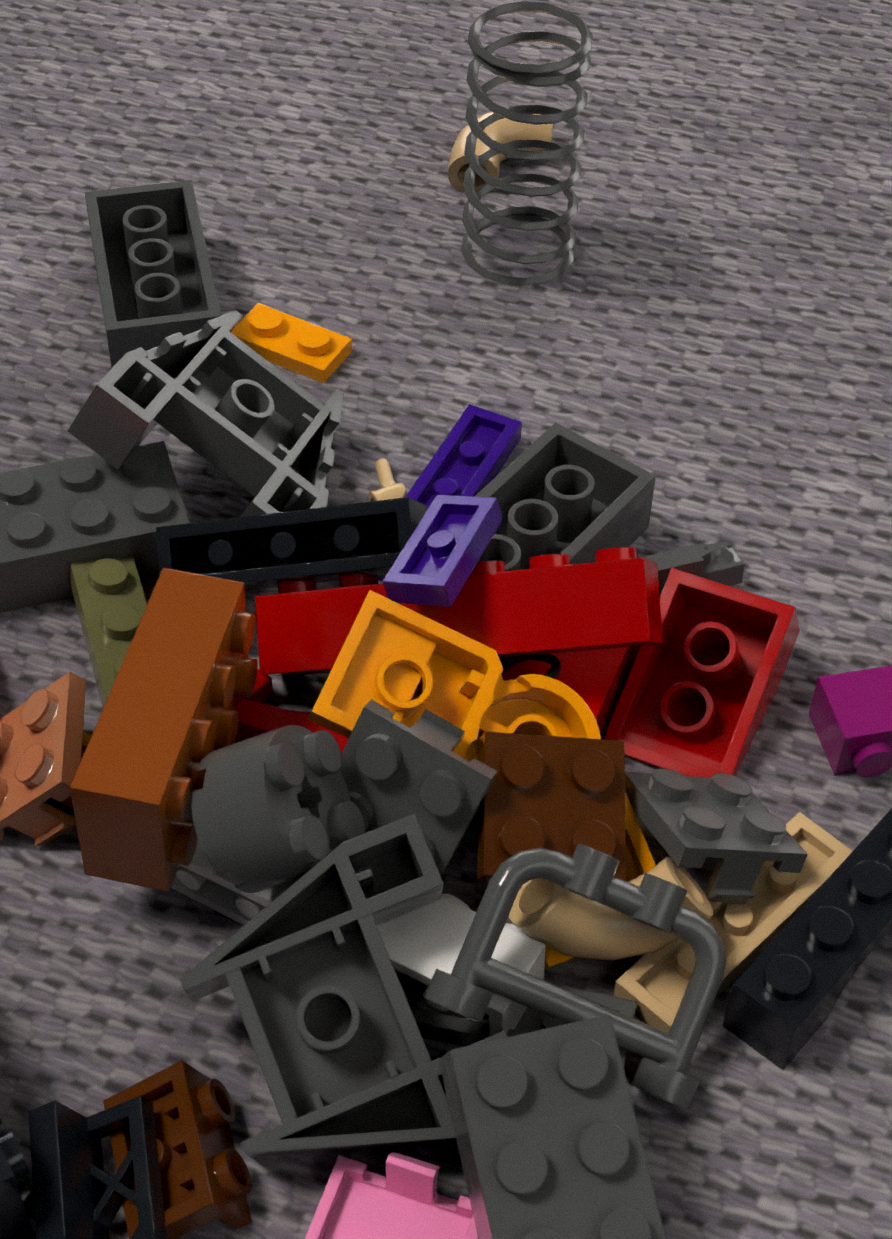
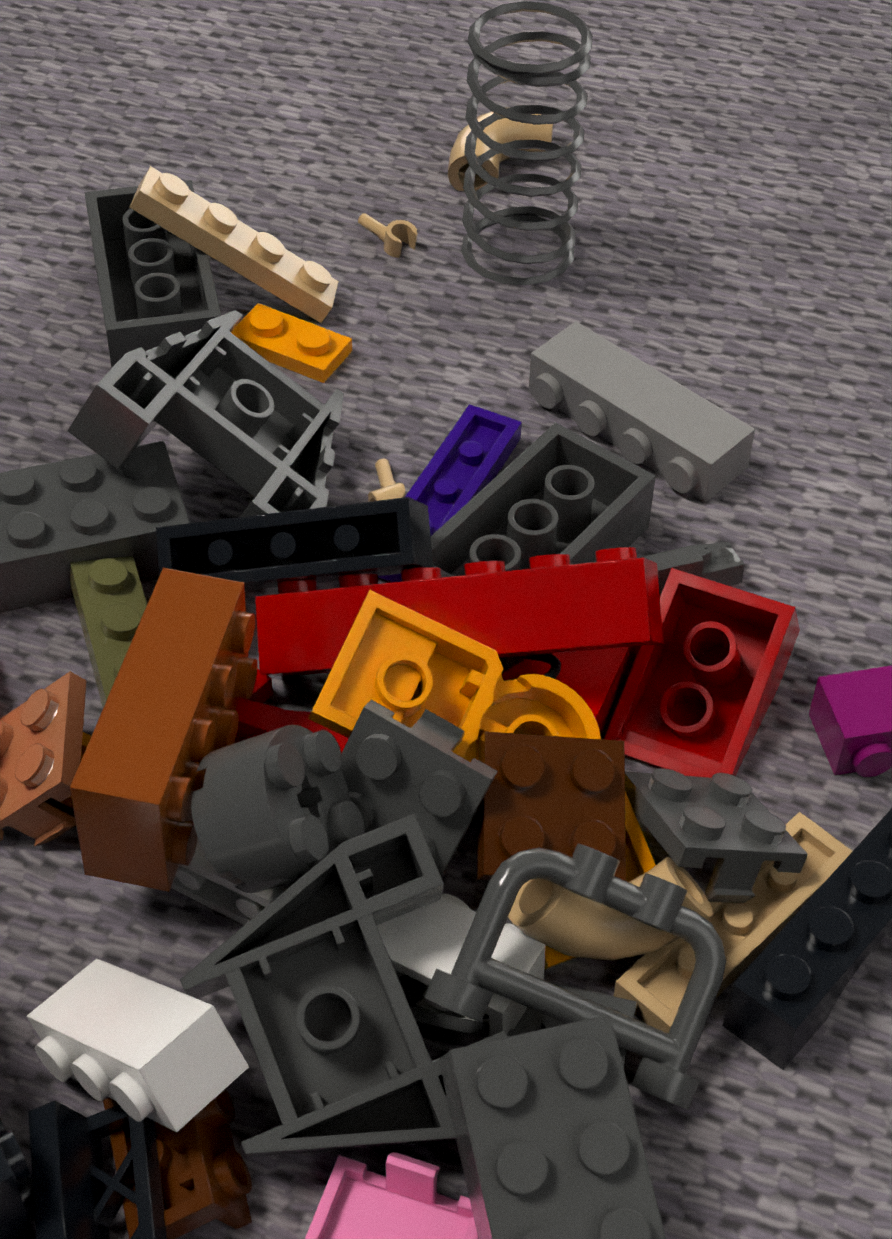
(136, 1044): none -> white brick
(236, 245): none -> tan plate
(392, 235): none -> tan hand
(443, 550): dark purple plate -> none
(640, 411): none -> light grey brick

